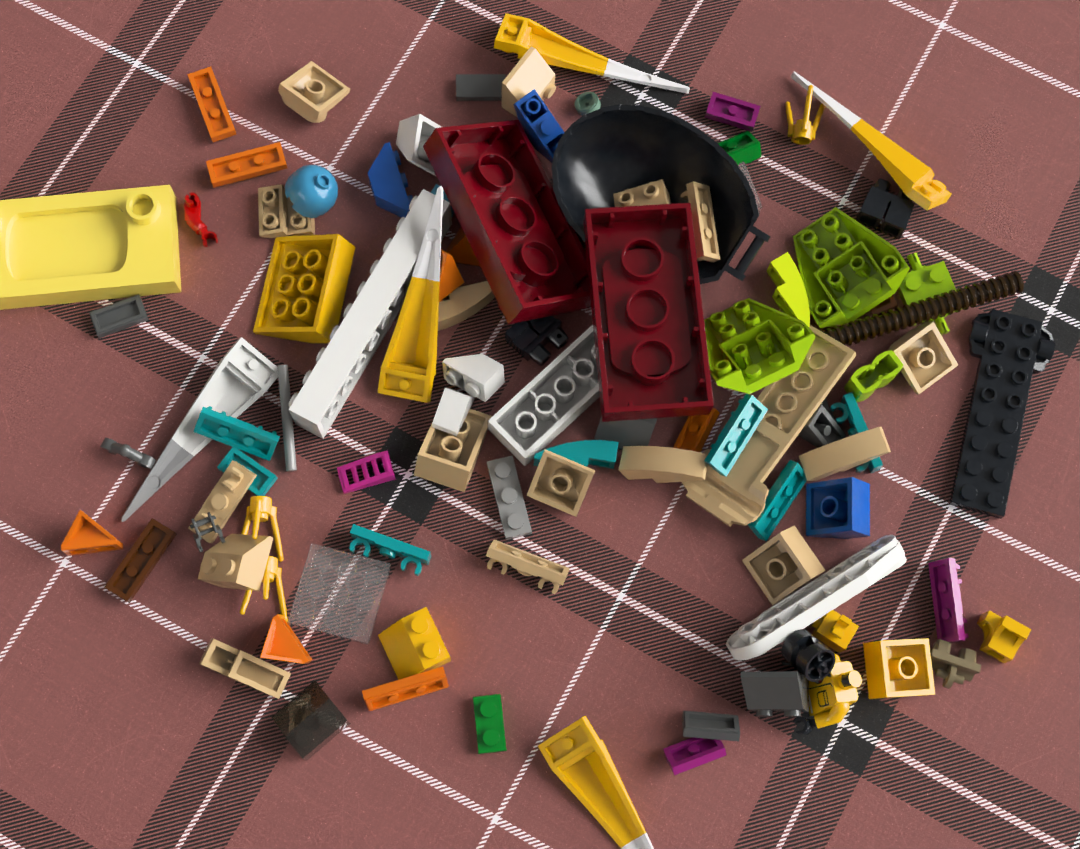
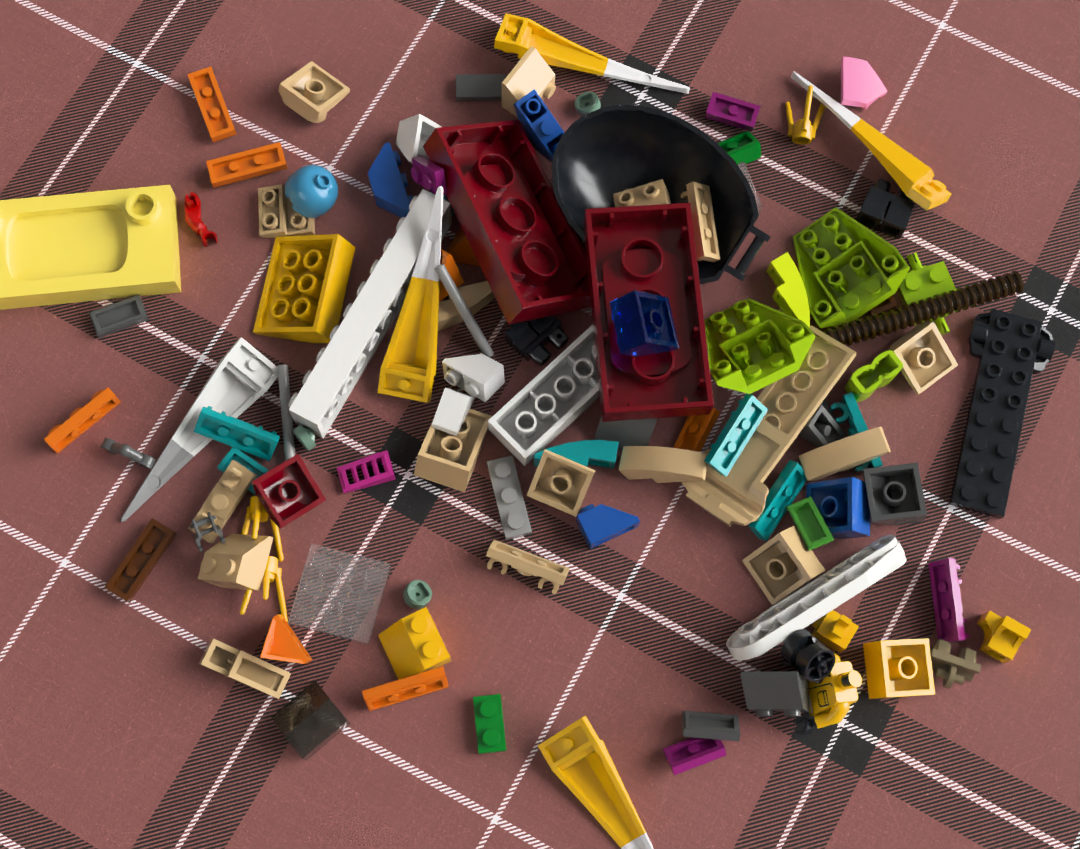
(81, 419): none -> orange plate
(88, 537): orange slope -> none
(288, 491): none -> dark red slope
(305, 436): none -> sand green tile
(389, 547): teal plate -> none
(417, 594): none -> sand green tile
(428, 174): none -> magenta plate
(463, 310): none -> light grey bar
(604, 523): none -> blue slope
(643, 324): none -> clear blue slope
(810, 523): none -> bright green tile
(859, 83): none -> bright pink slope
(895, 494): none -> dark grey slope

